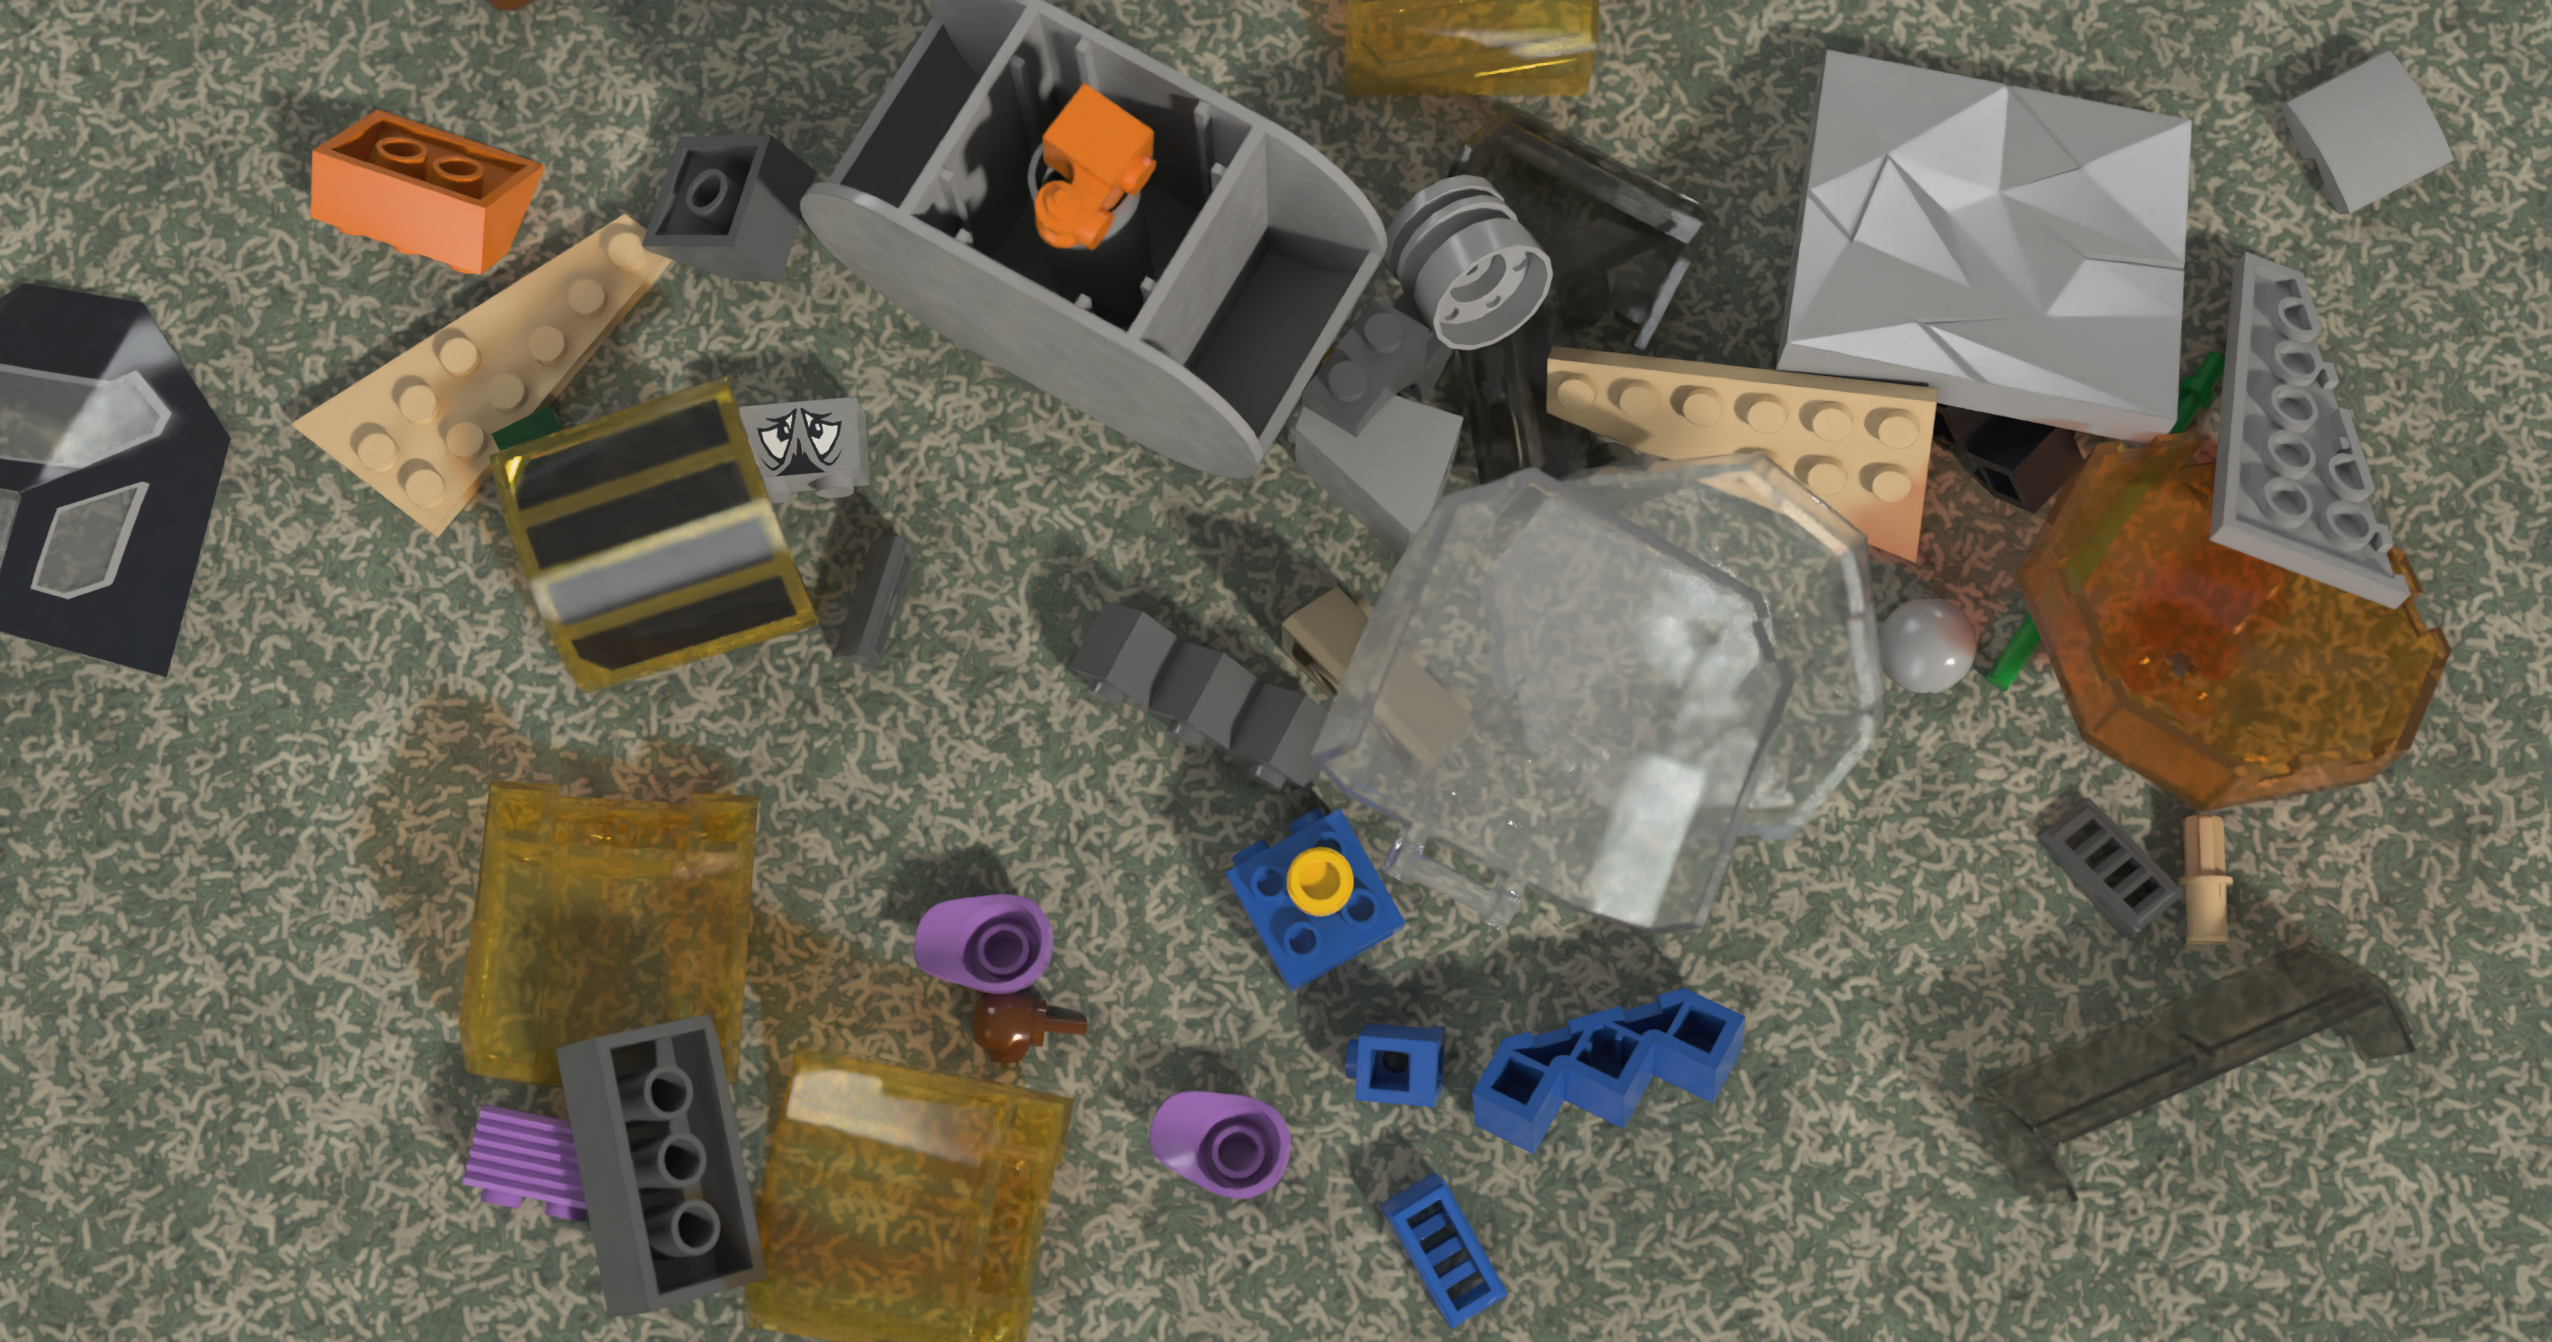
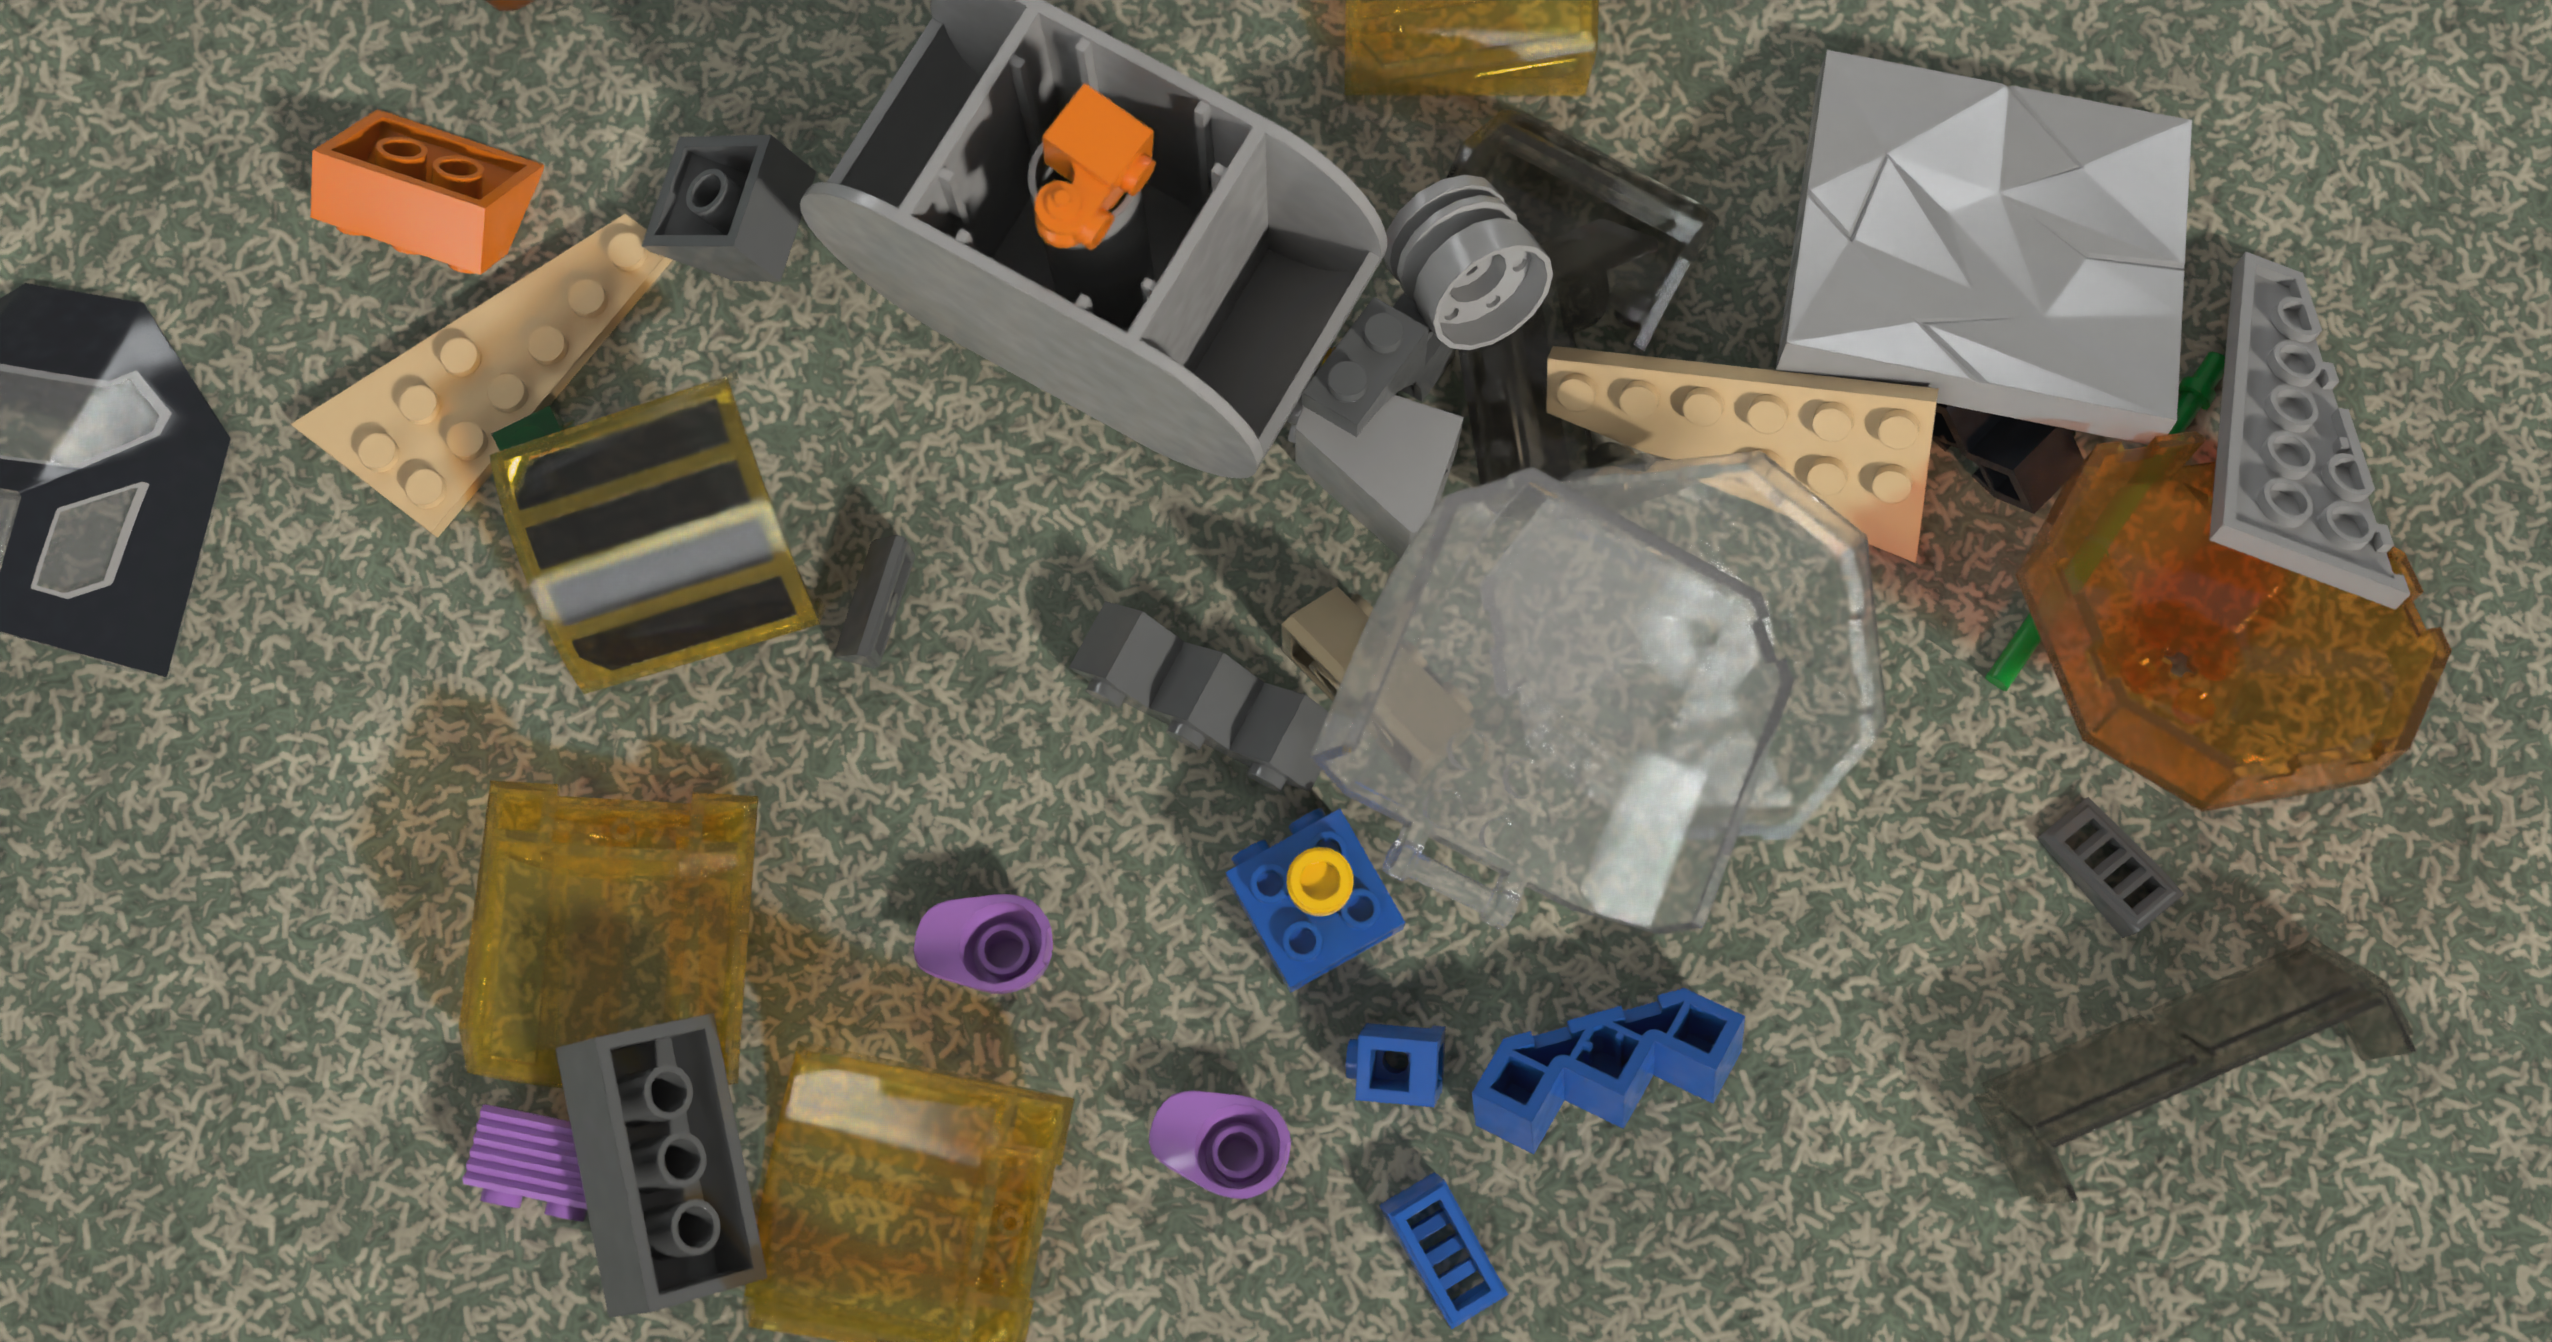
(809, 446): light grey brick -> none
(1013, 1022): reddish brown piece -> none
(1927, 645): light grey hair -> none
(2205, 880): tan axle -> none
(2367, 132): light grey slope -> none

